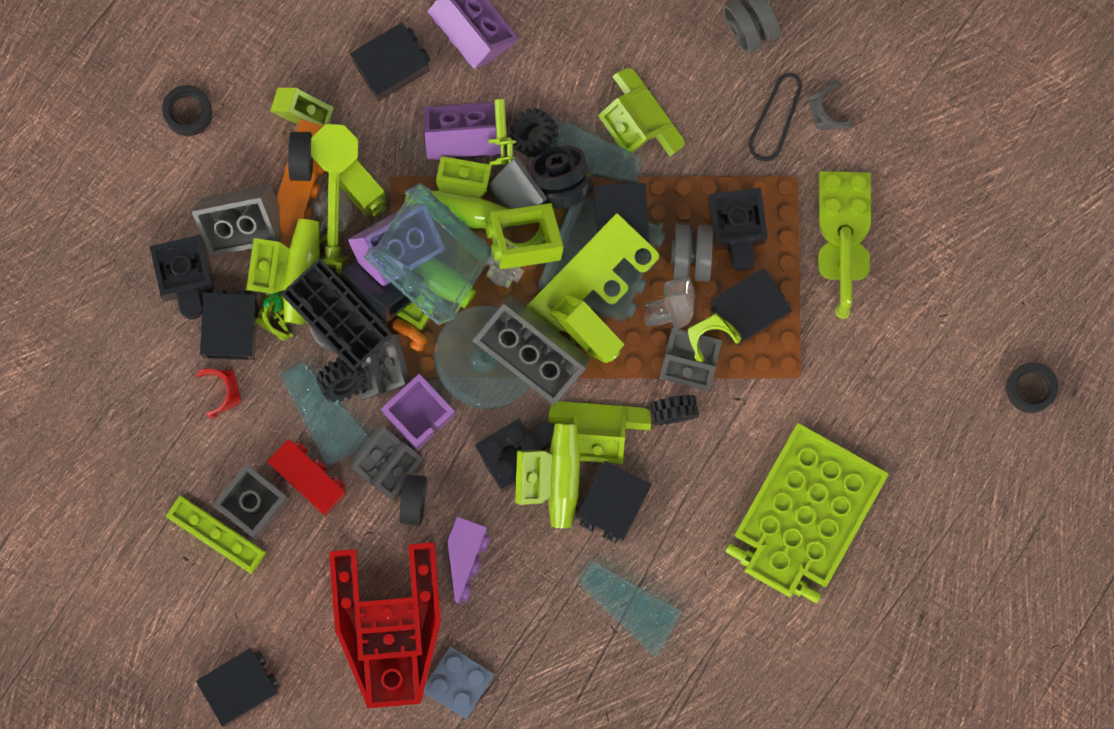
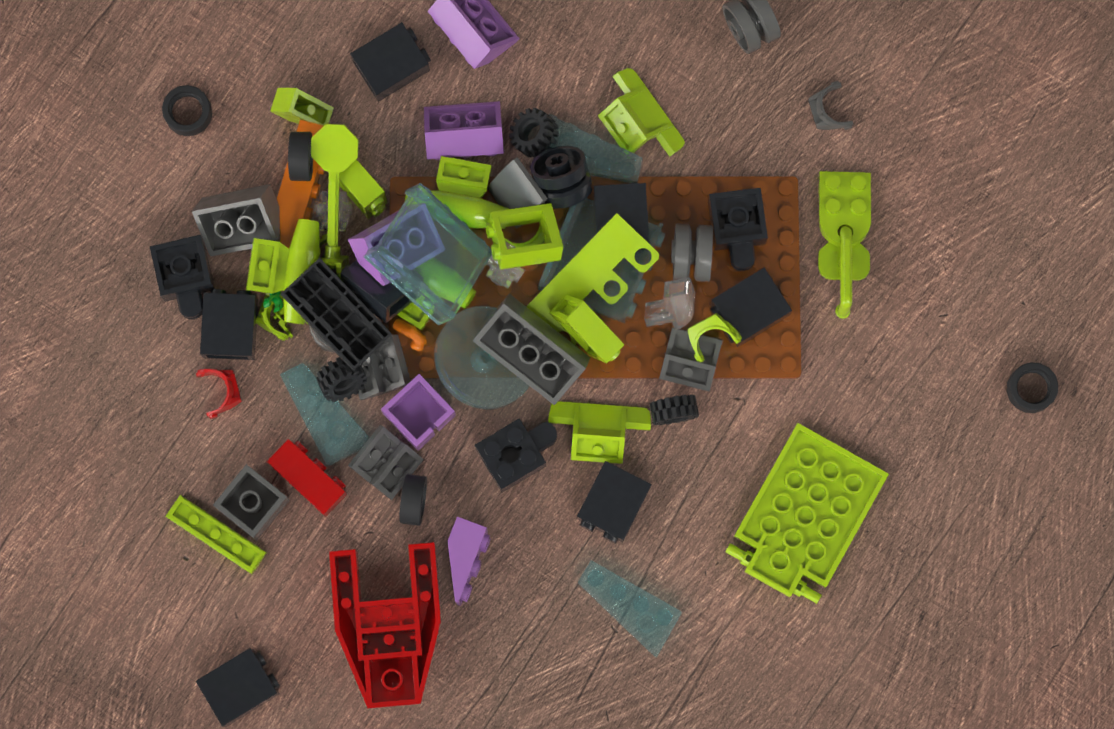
(458, 682): sand blue plate -> none
(501, 133): lime piece -> none
(552, 475): lime plate -> none
(788, 120): black piece -> none

